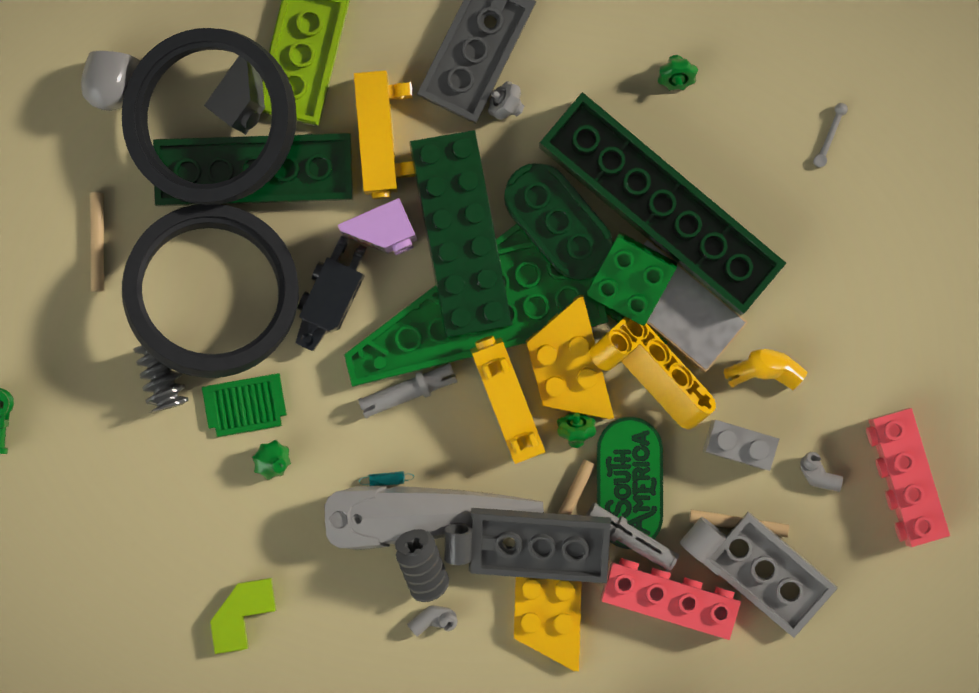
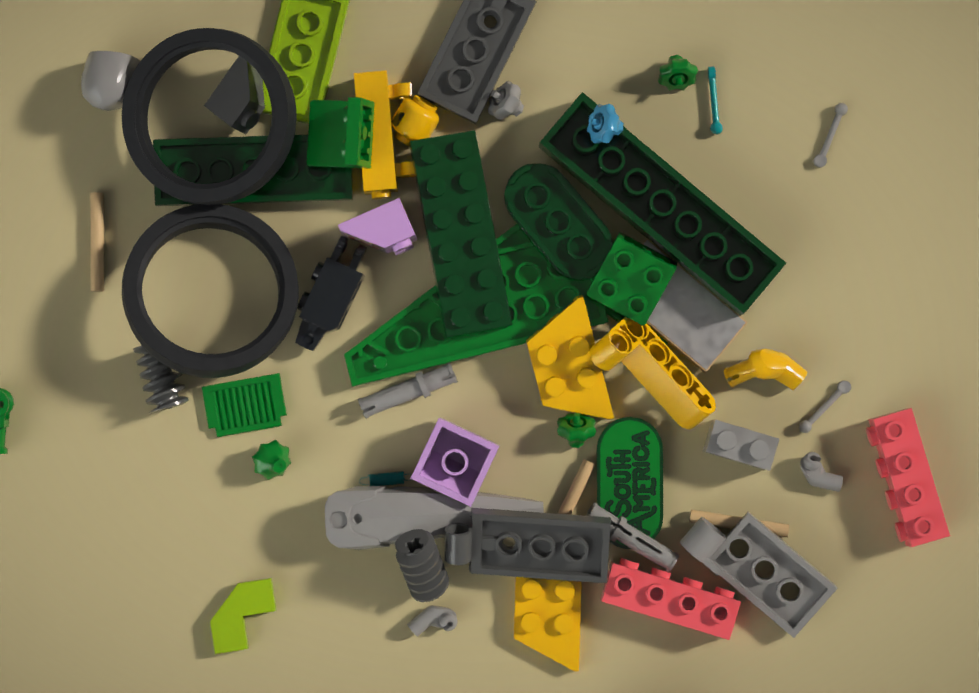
(340, 133): none -> green bracket
(414, 119): none -> yellow head
(455, 461): none -> lavender slope
(507, 399): yellow brick -> none
(604, 124): none -> dark azure piece
(716, 127): none -> teal hinge
(842, 388): none -> light grey hinge

